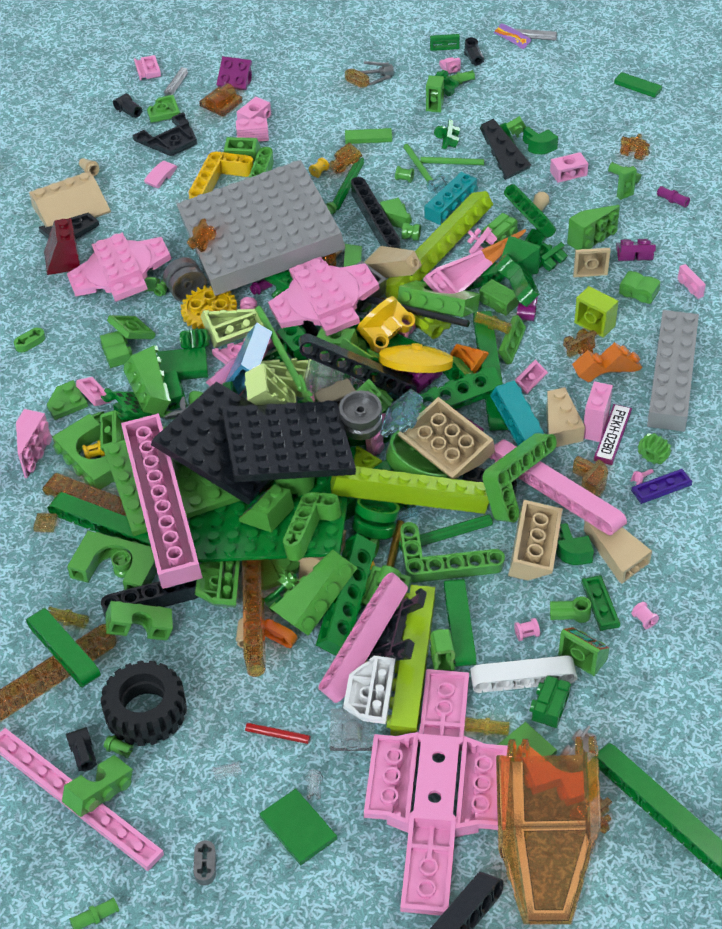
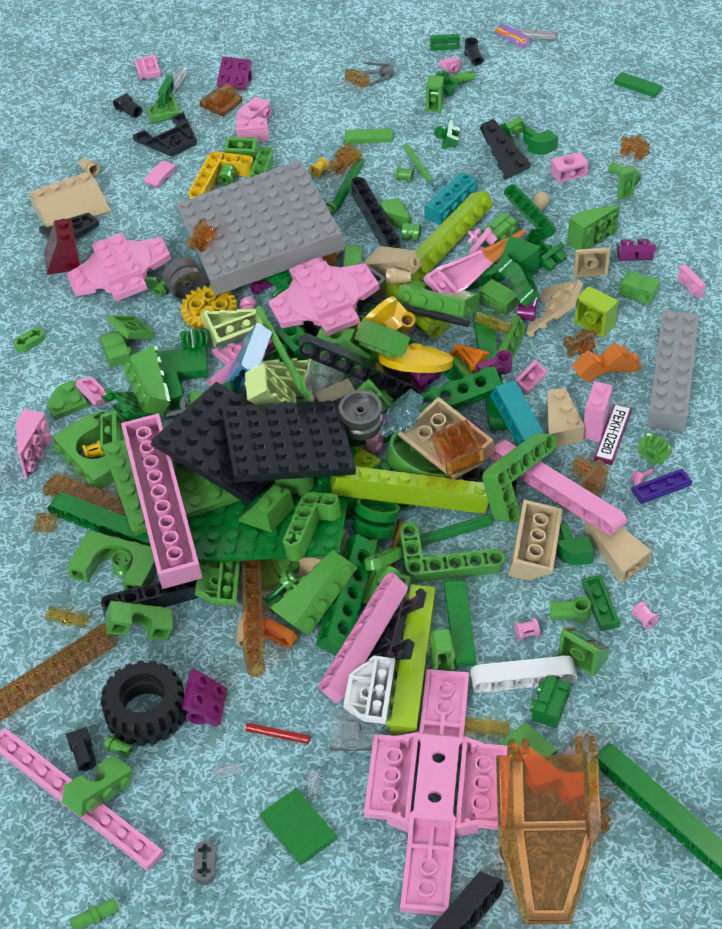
(63, 647): green beam -> none
(166, 90): none -> green tile
(203, 699): none -> magenta plate
(226, 175): none -> bright green wheel
(382, 339): none -> bright green brick
(383, 558): none -> bright green beam
(398, 276): none -> tan cone
(457, 447): none -> clear orange brick
(461, 161): bright green bar -> none
(502, 362): none -> magenta piece
(561, 300): none -> tan wing
(673, 196): magenta pin -> none

